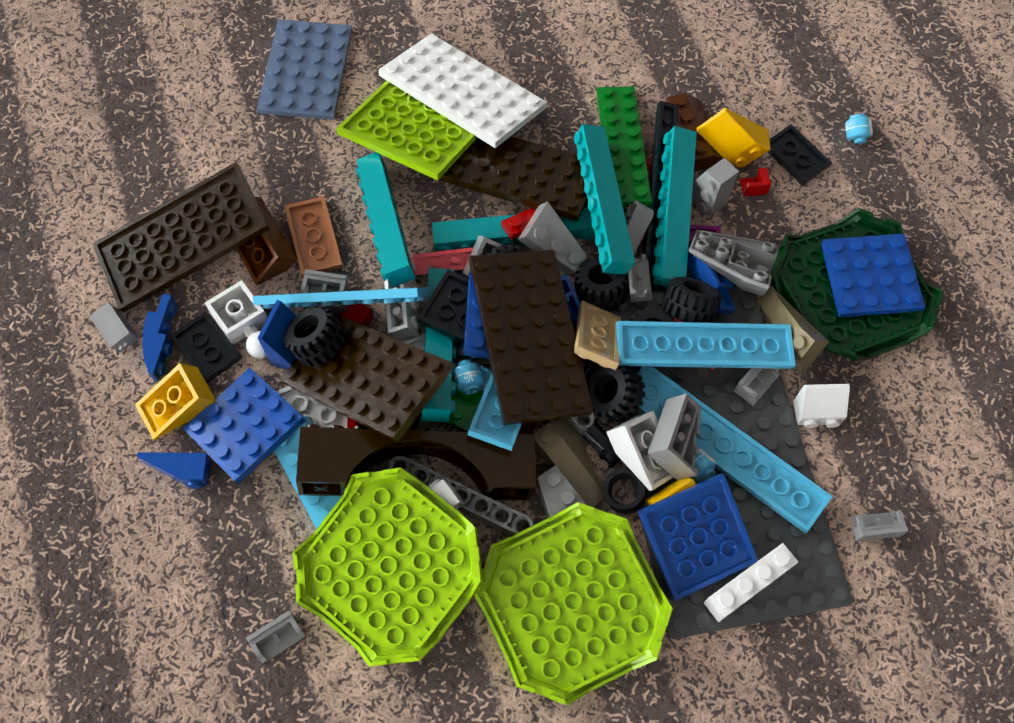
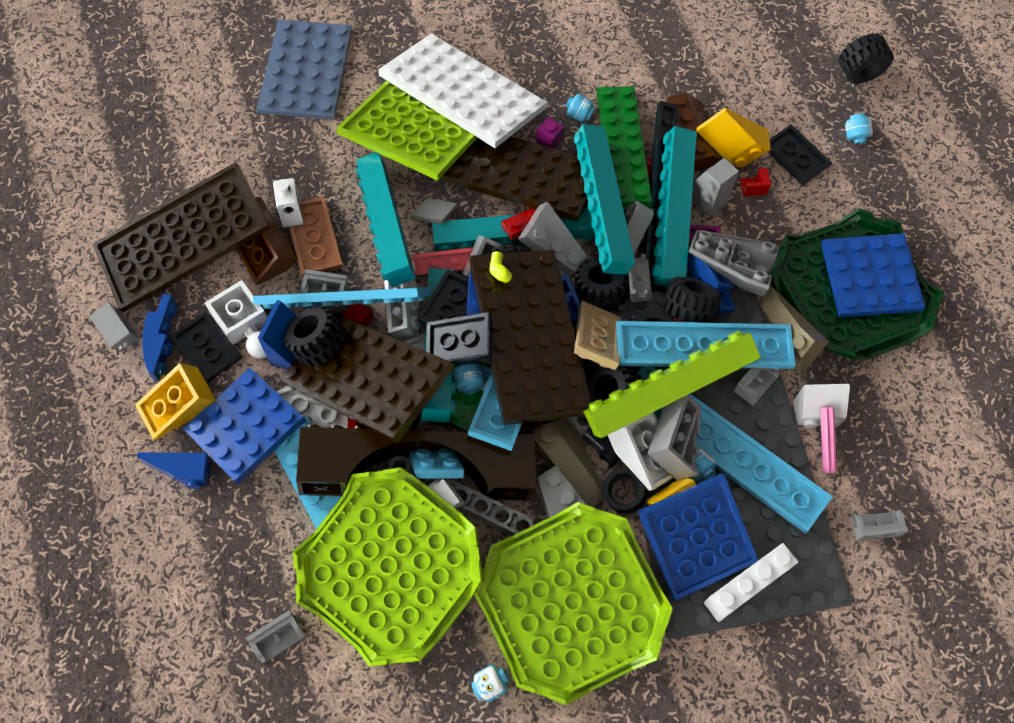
(288, 196): none -> white torso
(434, 211): none -> light grey piece
(435, 464): none -> medium azure plate
(461, 338): none -> tile
(490, 683): none -> head
(498, 270): none -> neon yellow arm
(550, 133): none -> magenta brick
(580, 108): none -> medium azure head
(672, 384): none -> lime brick
(828, 439): none -> bright pink axle
(866, 58): none -> black tyre

